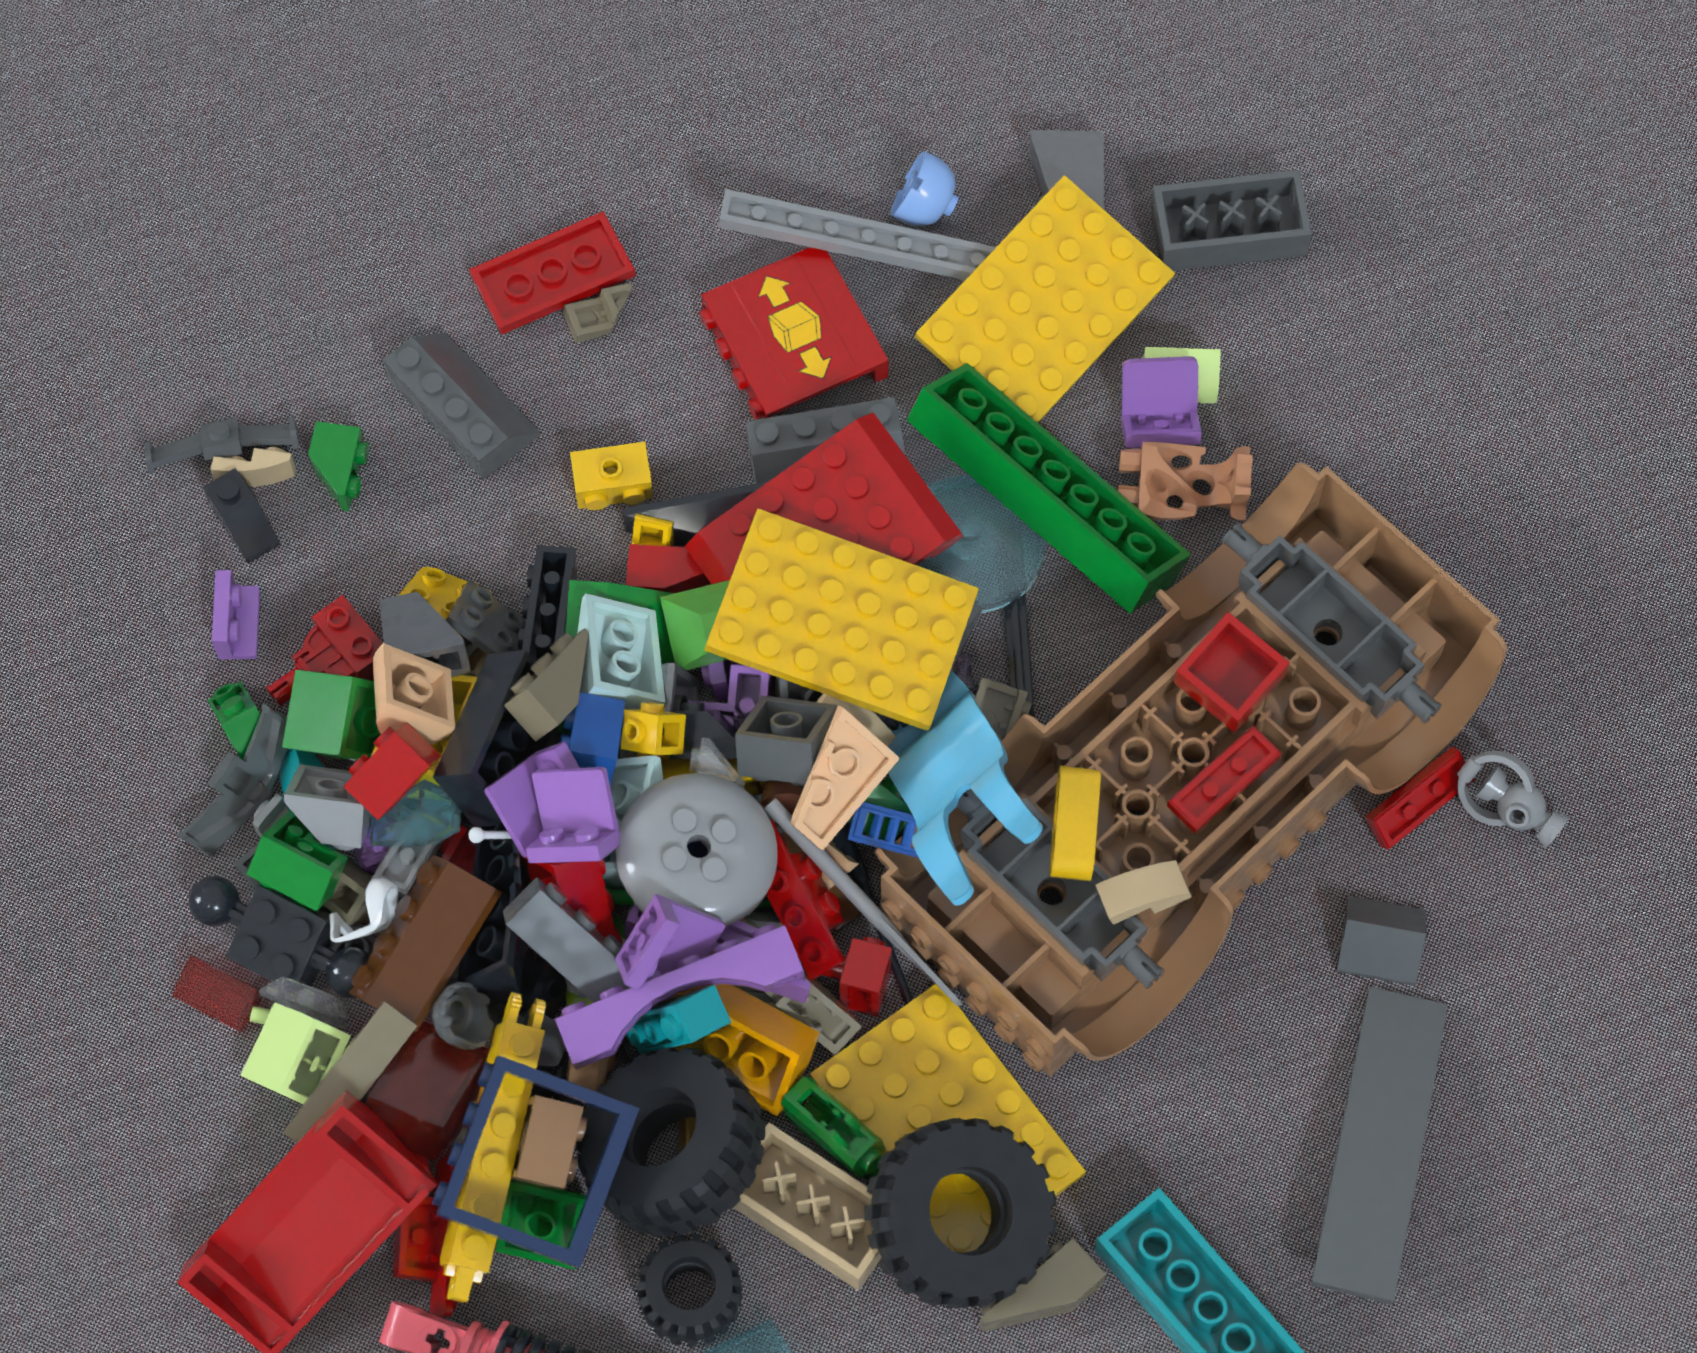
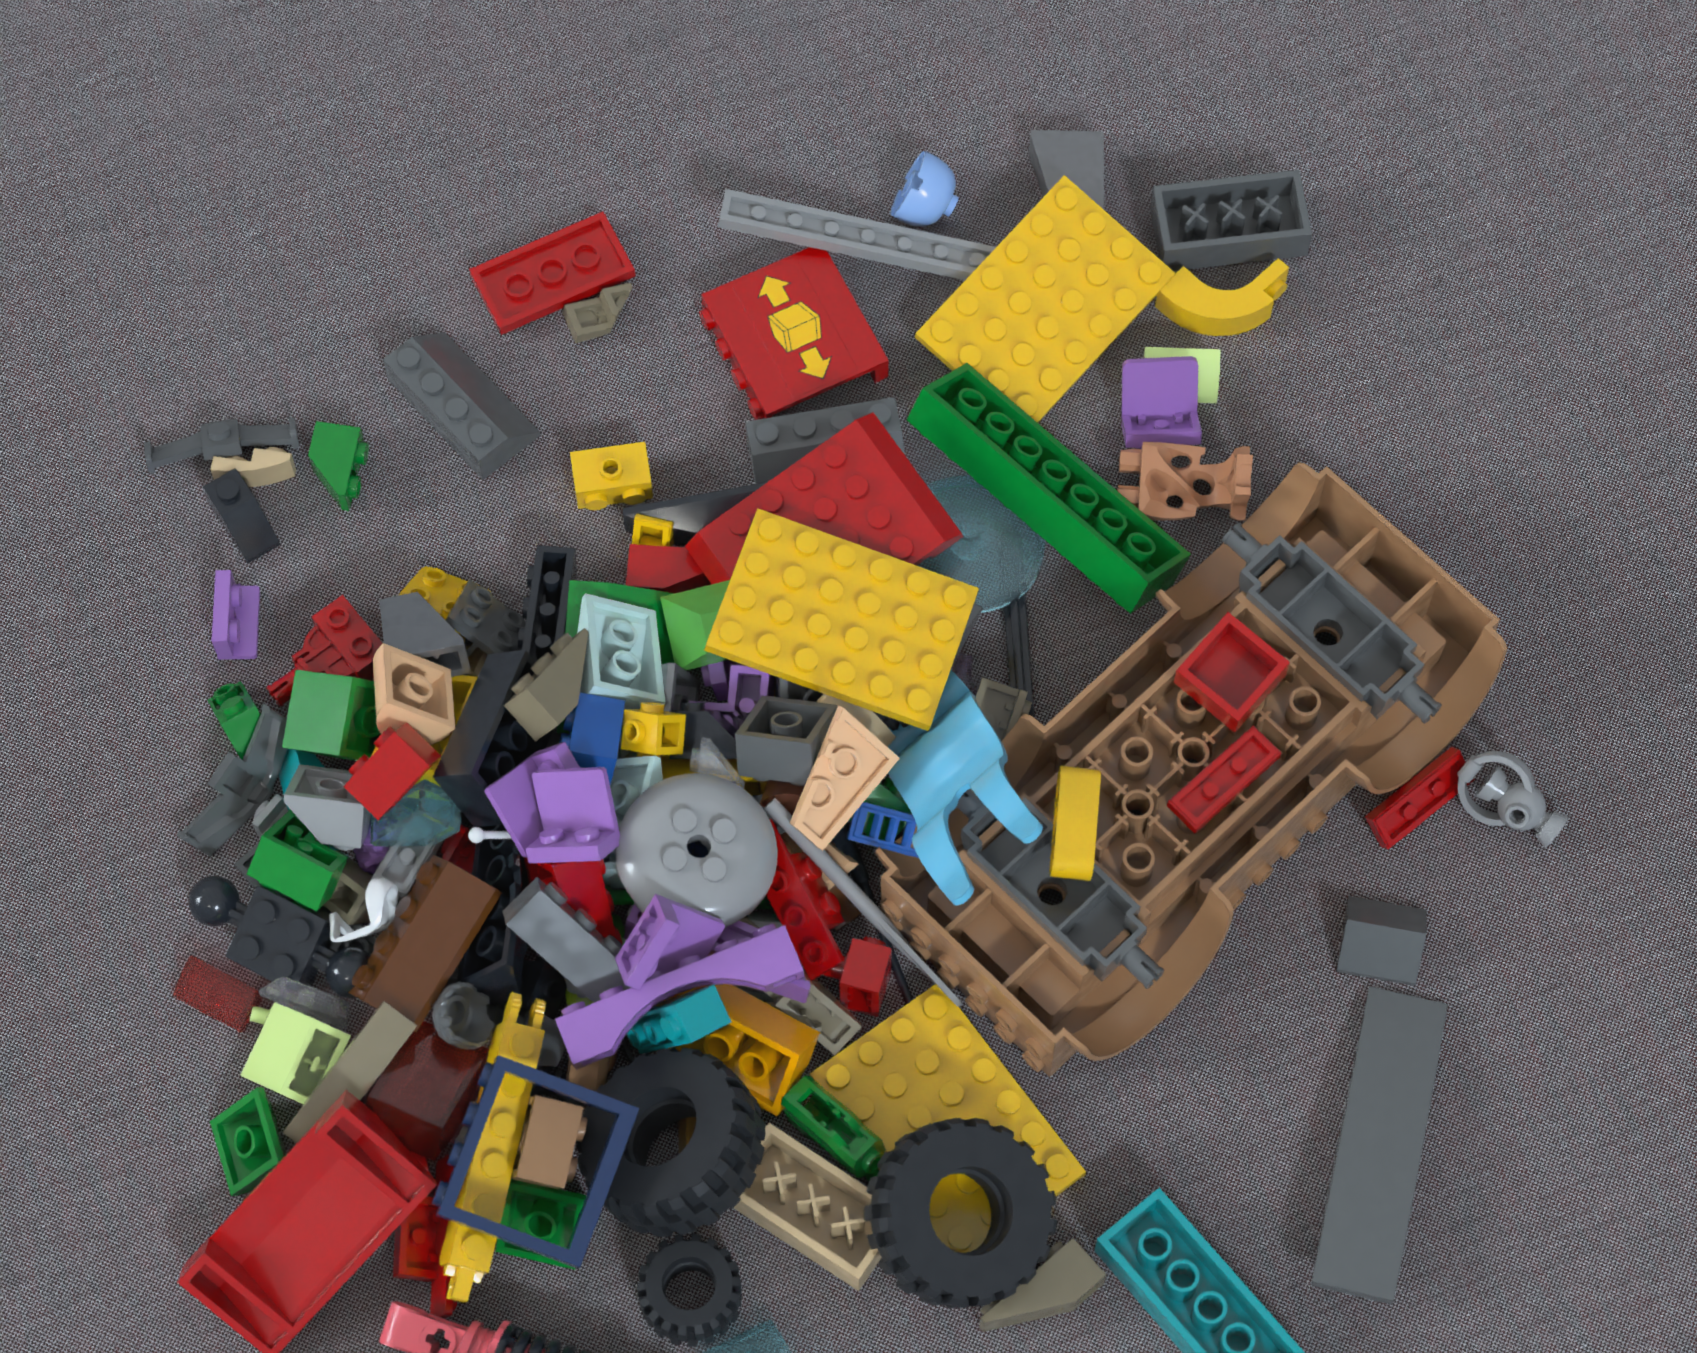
(248, 1141): none -> green slope
(1143, 888): tan slope -> none
(1218, 311): none -> yellow arch

